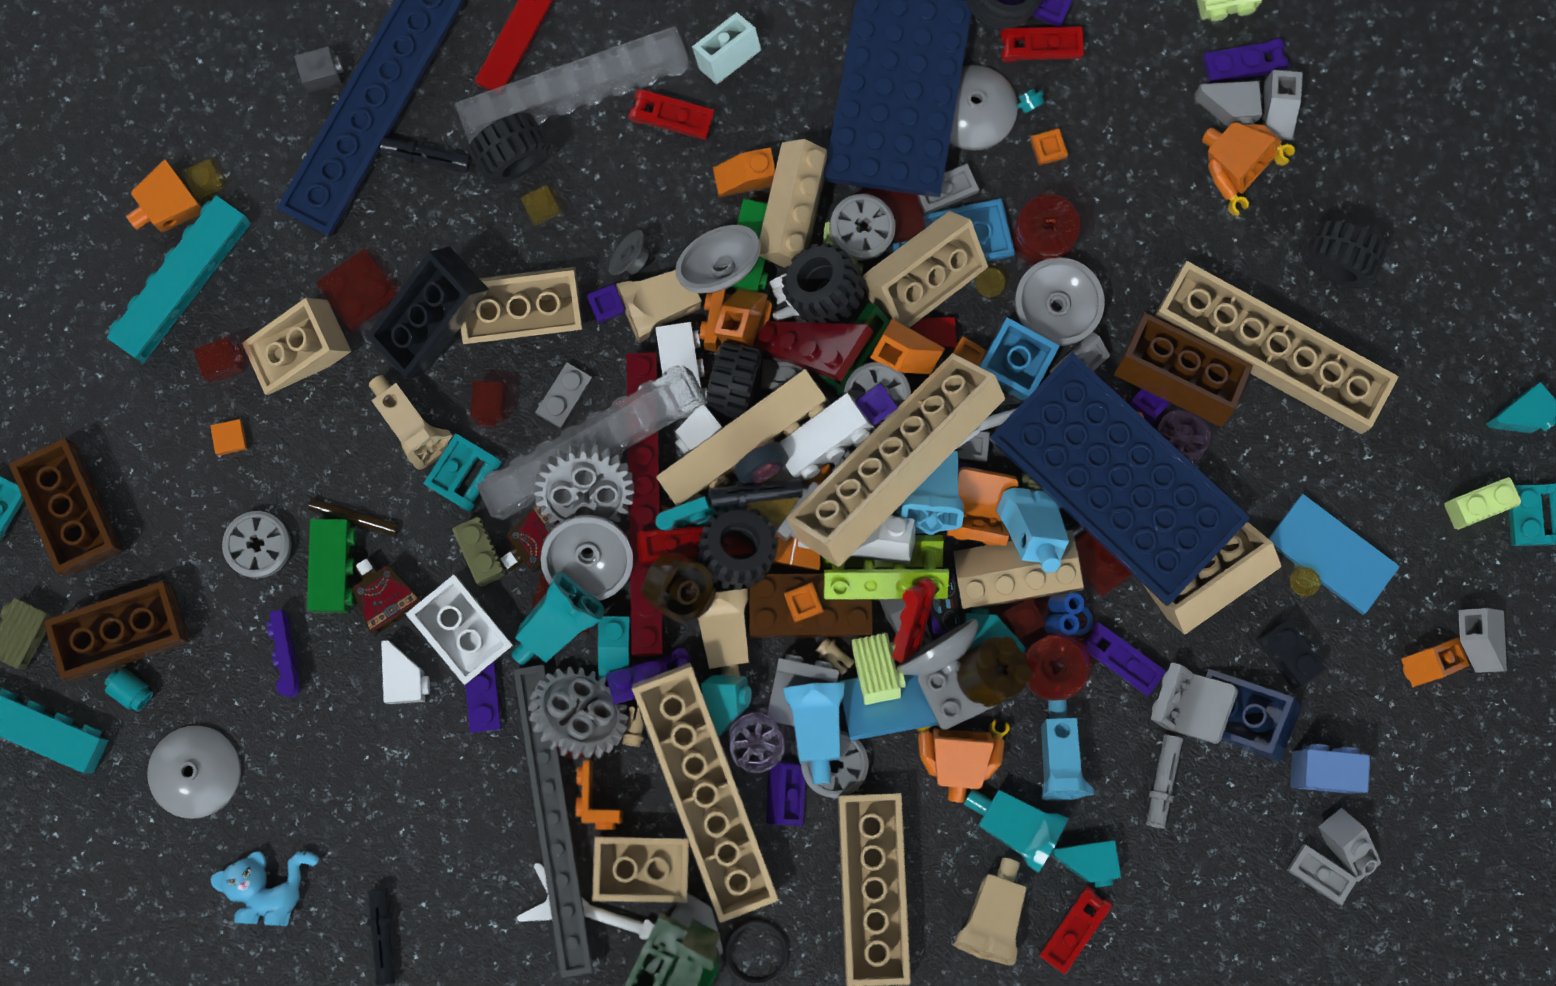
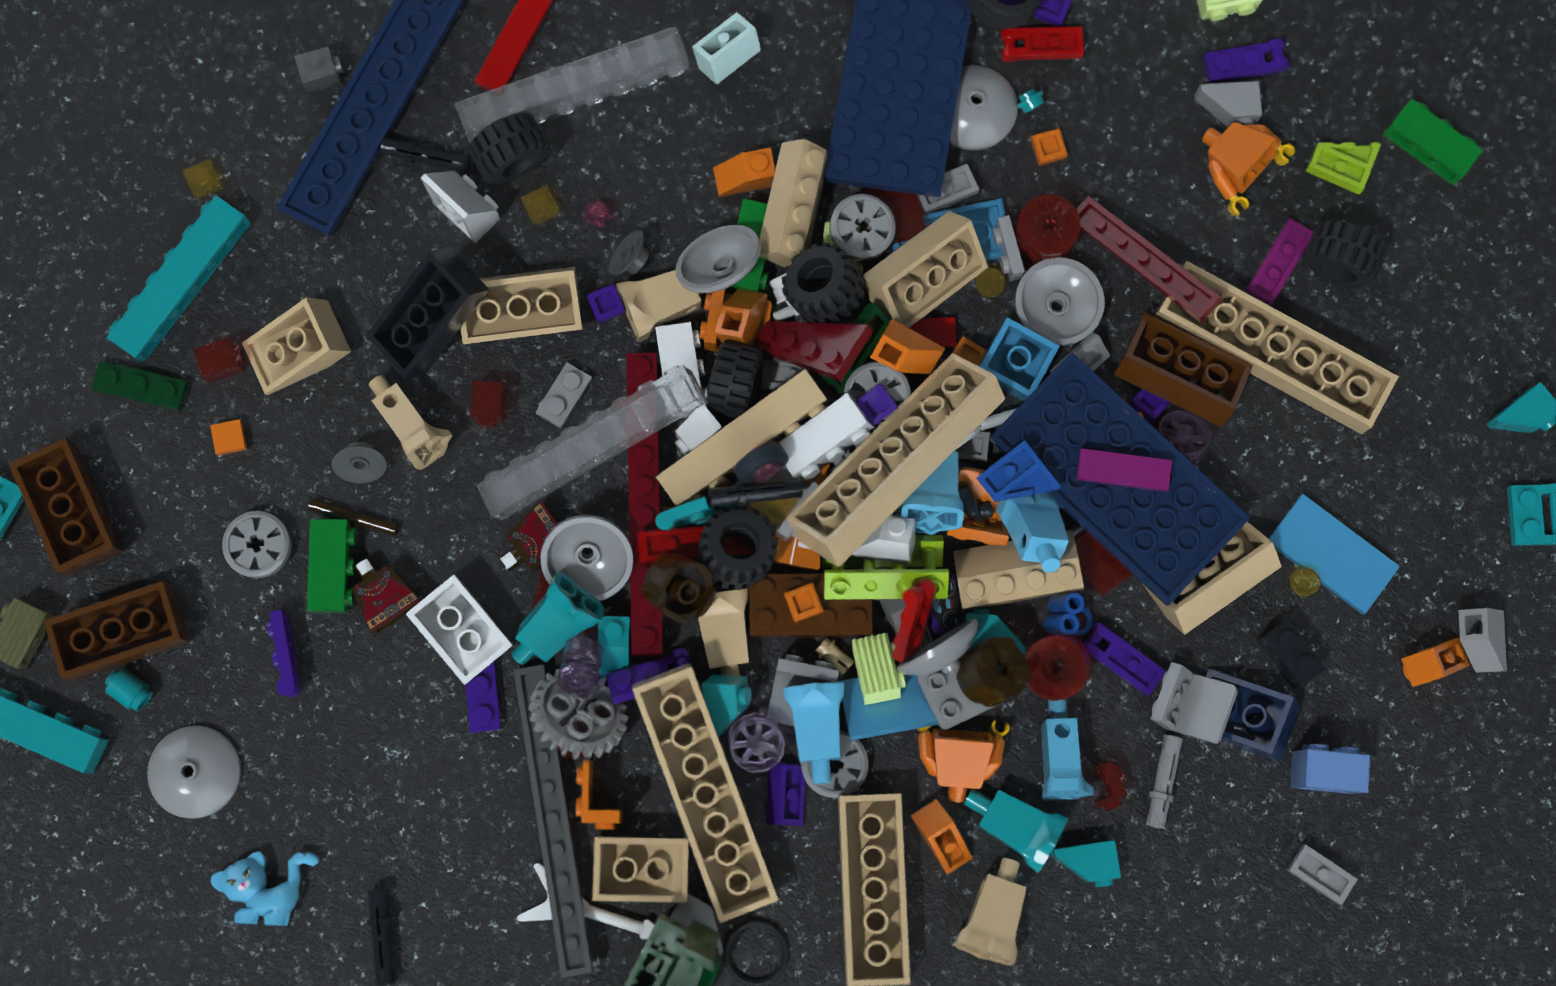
(140, 386): none -> dark green plate
(163, 200): orange torso -> none
(357, 290): clear red plate -> none
(359, 463): none -> dark grey piece
(402, 677): white slope -> none
(455, 466): teal plate -> none
(461, 202): none -> white slope
(479, 551): olive brick -> none
(580, 666): none -> clear purple wheel
(583, 487): light grey gear -> none
(597, 213): none -> clear pink plate
(634, 730): tan pin -> none
(672, 114): red plate -> none
(942, 836): none -> orange slope
(972, 507): none -> black arm
(1011, 260): none -> light grey plate
(1017, 475): none -> blue wing
(1023, 619): clear red brick -> none
(1075, 930): red plate -> none
(1112, 779): none -> clear red bracket
(1124, 470): none -> magenta tile
(1147, 260): none -> dark red plate
(1279, 262): none -> magenta tile
(1282, 102): light grey slope -> none
(1344, 164): none -> lime wing
(1350, 844): light grey slope -> none
(1433, 141): none -> green brick
(1482, 503): yellowish green brick -> none

